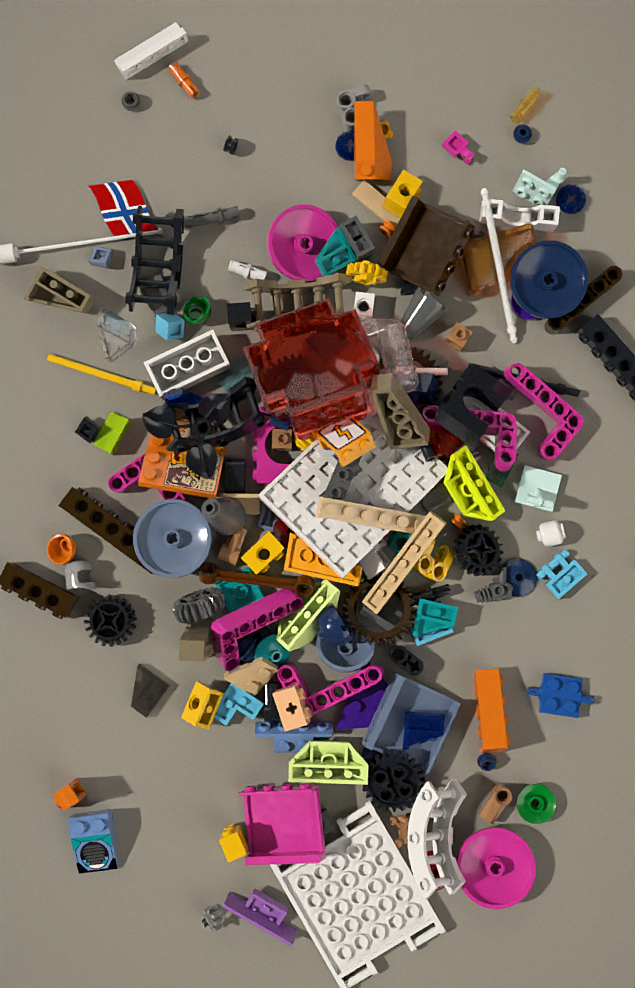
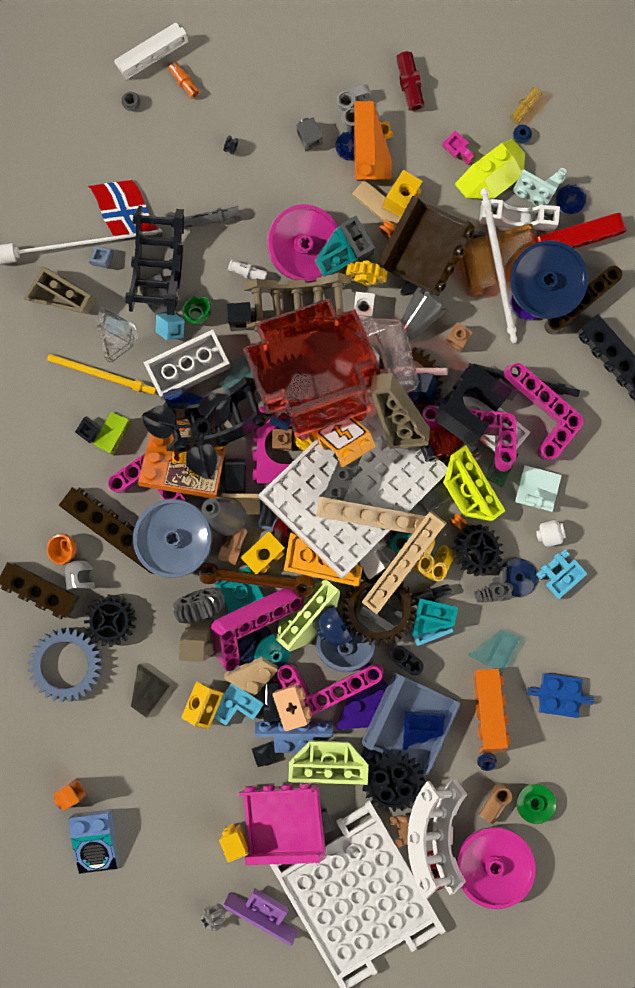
(91, 671): none -> sand blue piece
(263, 754): none -> black tile
(309, 133): none -> dark grey brick
(410, 81): none -> dark red piece
(494, 171): none -> neon yellow wedge
(496, 650): none -> clear light blue wing
(588, 232): none -> red beam

